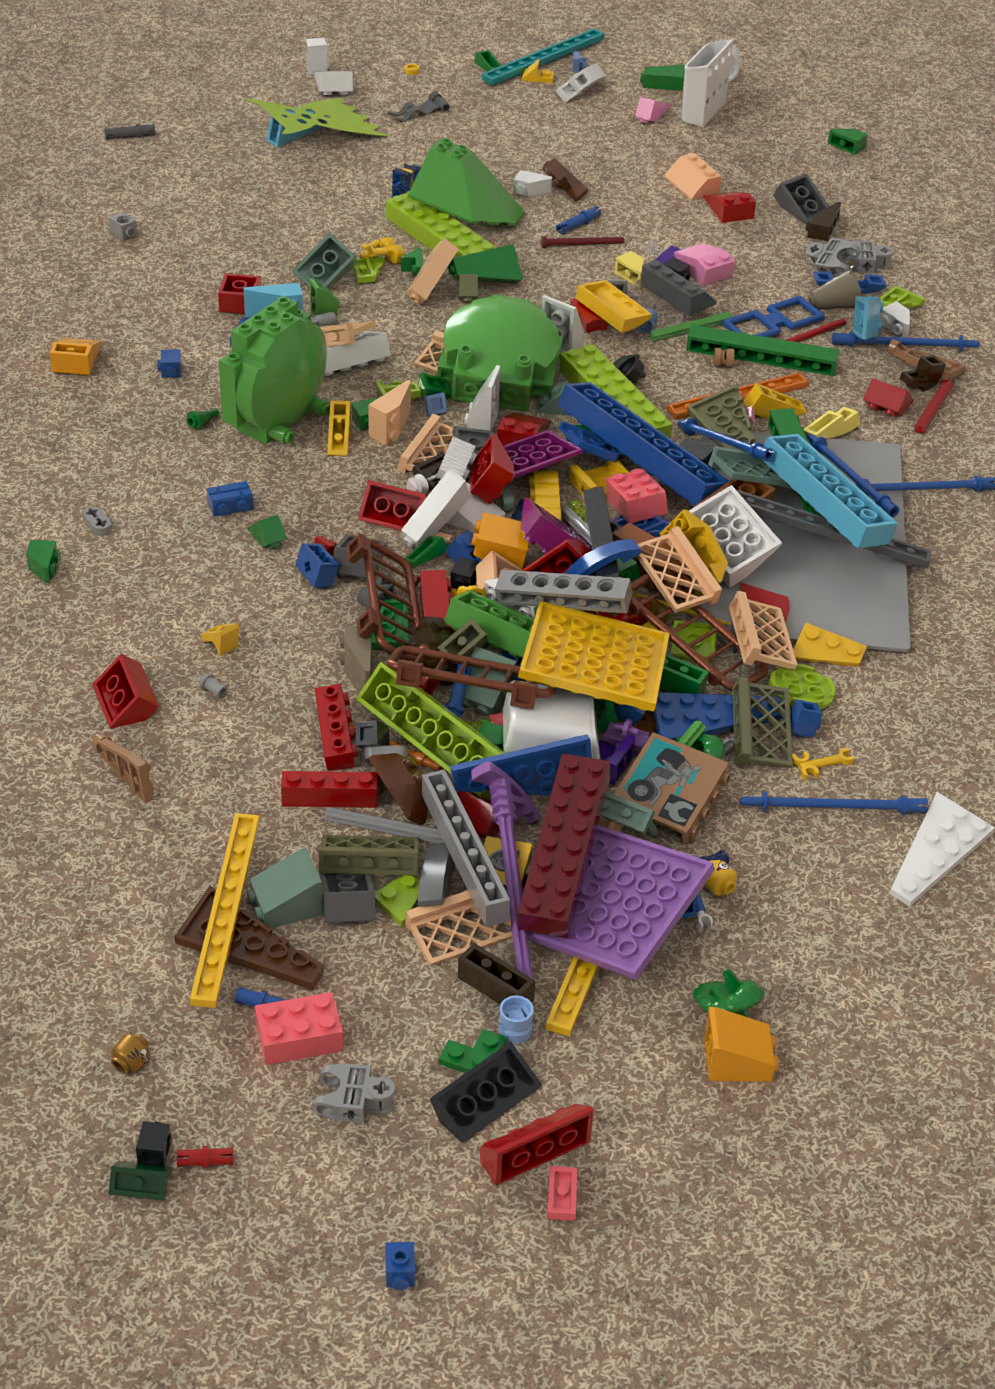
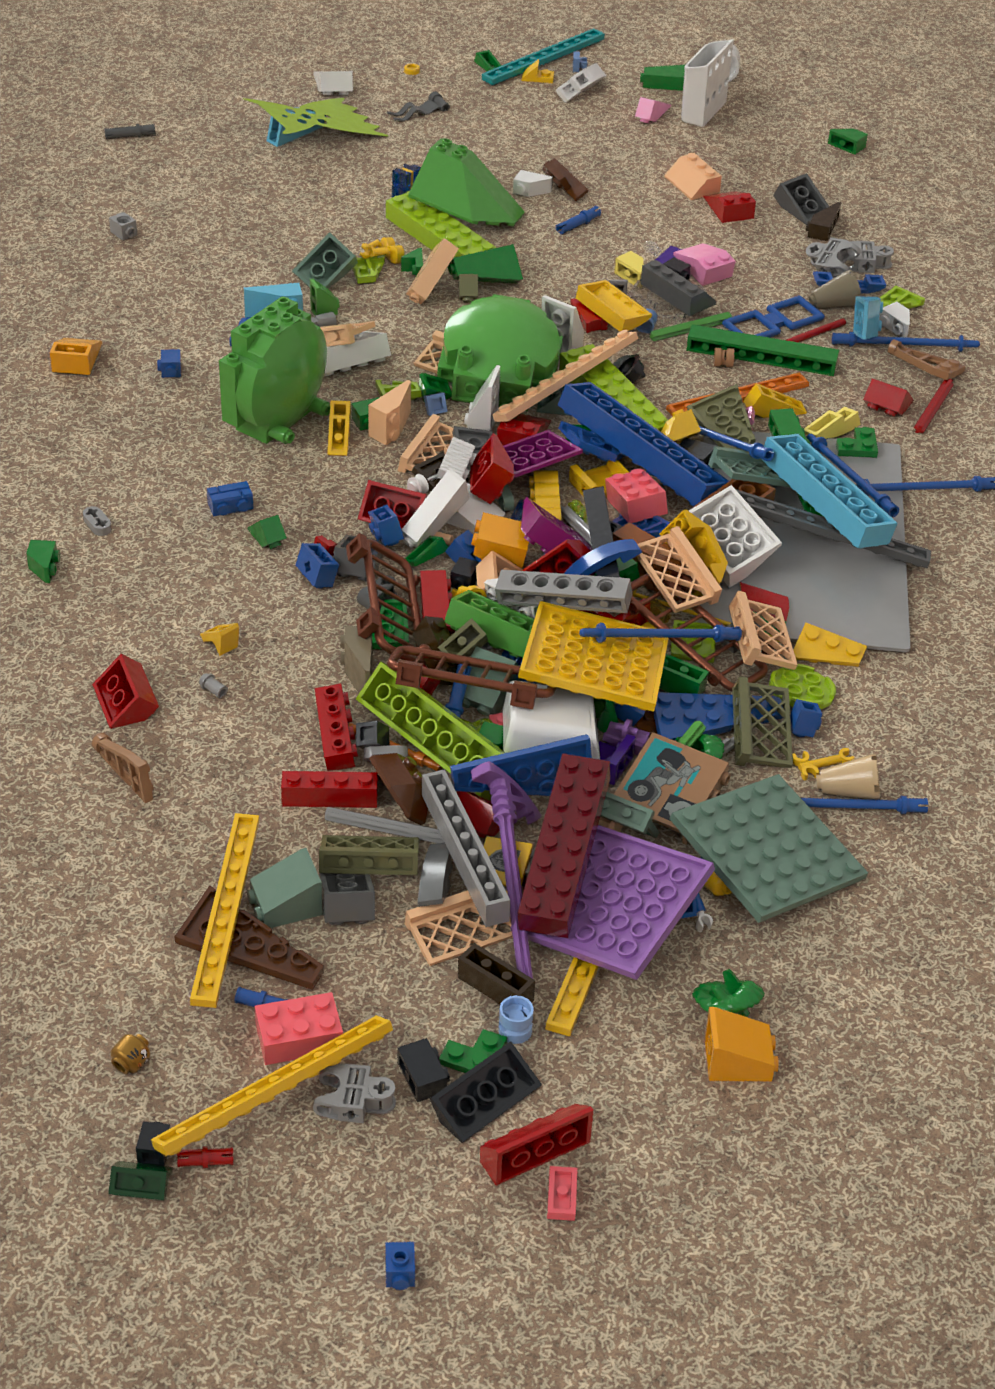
(197, 419): green cone -> none
(232, 291): red brick -> none
(268, 1087): none -> yellow plate
(317, 55): white brick -> none
(385, 526): none -> blue brick
(398, 897): lime wing -> none
(422, 1069): none -> black brick
(562, 377): none -> light nougat plate
(579, 241): dark red bar -> none
(681, 426): none -> yellow slope
(718, 633): none -> blue bar
(768, 847): none -> sand green plate
(852, 779): none -> tan cone
(862, 446): none -> green plate
(926, 374): dark brown brick -> none
(940, 845): white wing -> none

